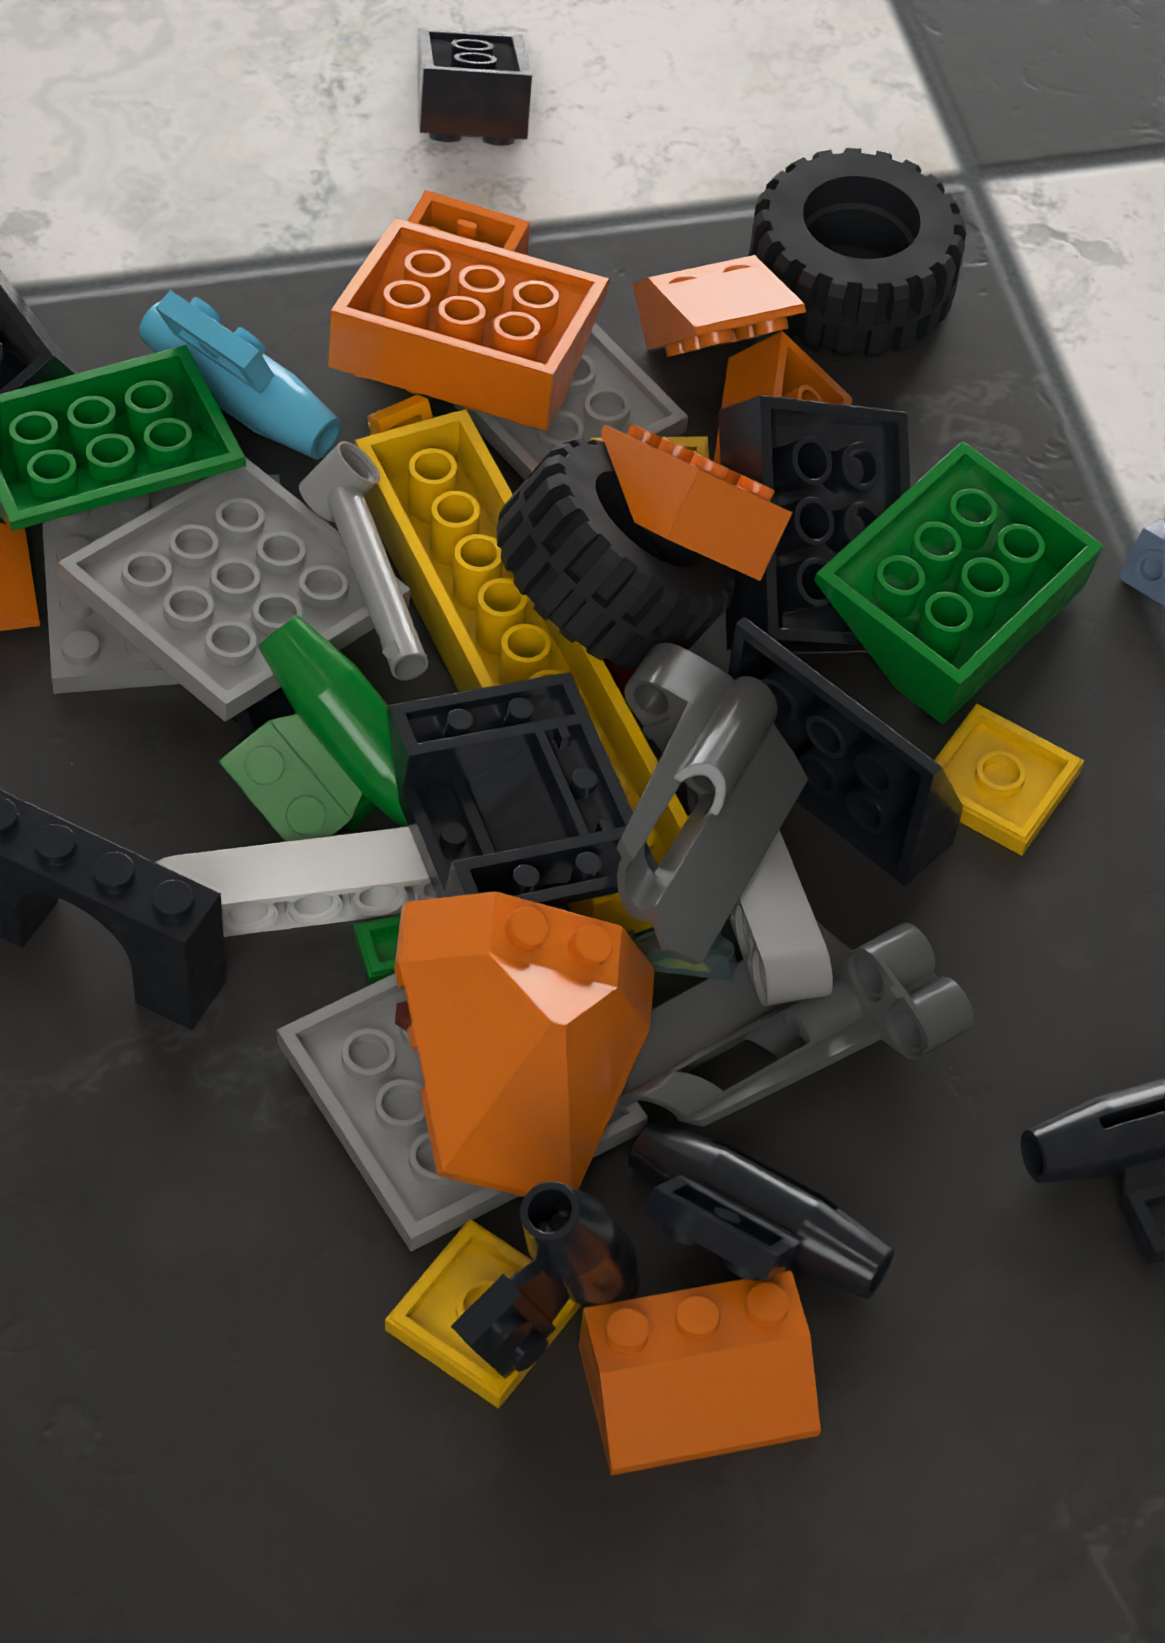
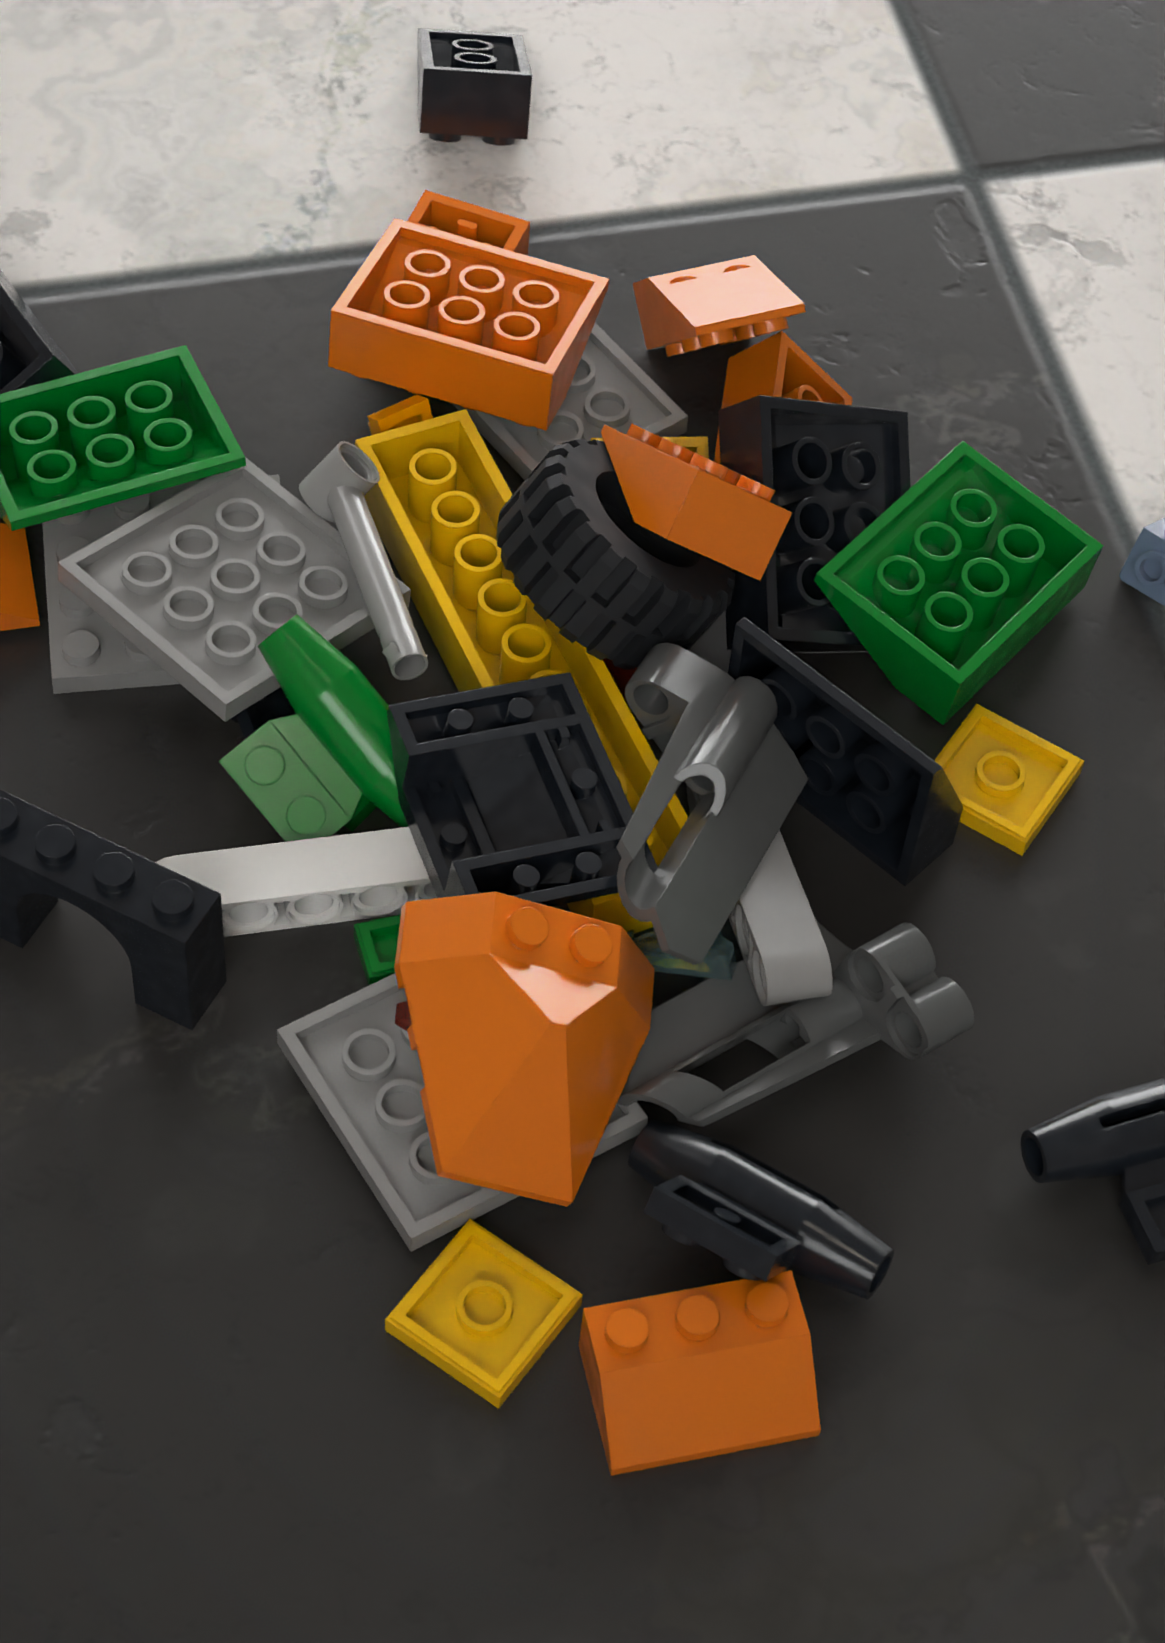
(242, 376): medium azure plate -> none
(581, 1262): black plate -> none
(867, 205): black tyre -> none

